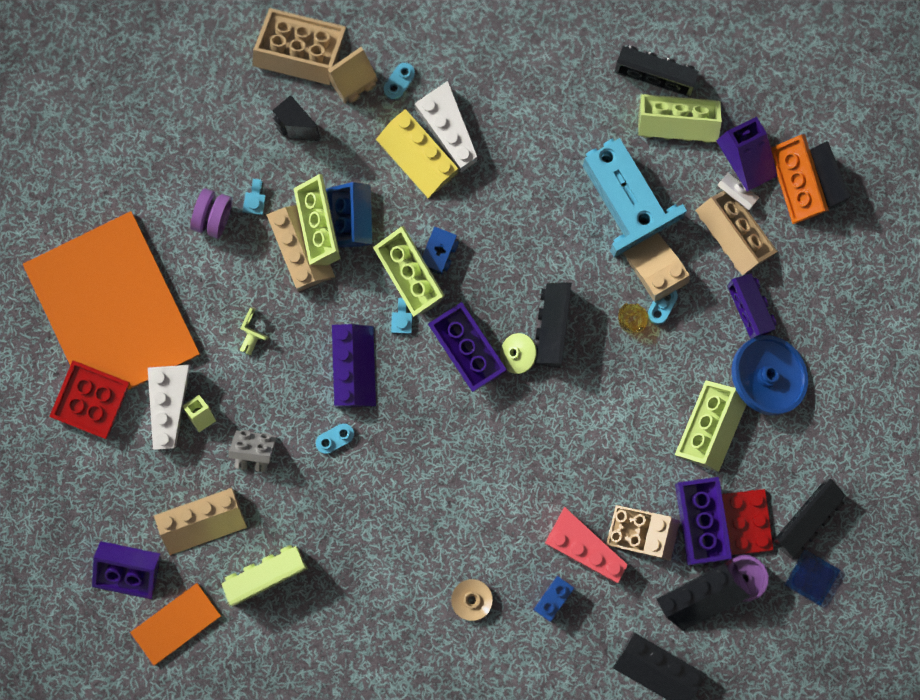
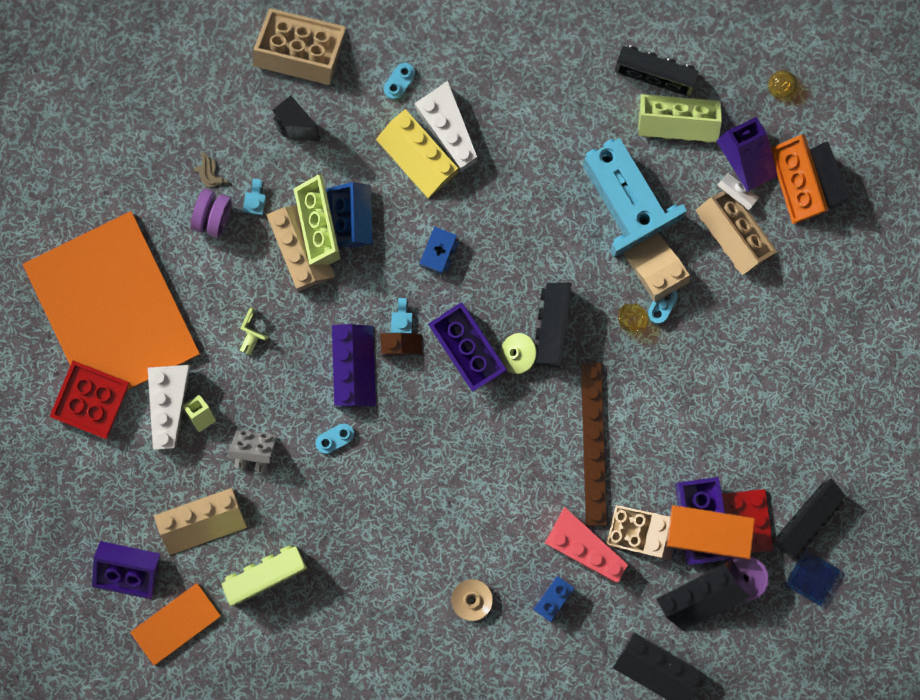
(207, 172): none -> dark tan piece
(352, 76): tan slope -> none
(400, 344): none -> reddish brown slope
(409, 272): yellowish green slope -> none
(593, 444): none -> reddish brown plate
(710, 532): none -> orange tile
(711, 426): yellowish green slope -> none
(751, 305): dark purple slope -> none
(769, 375): blue dish -> none
(783, 85): none -> clear yellow hair

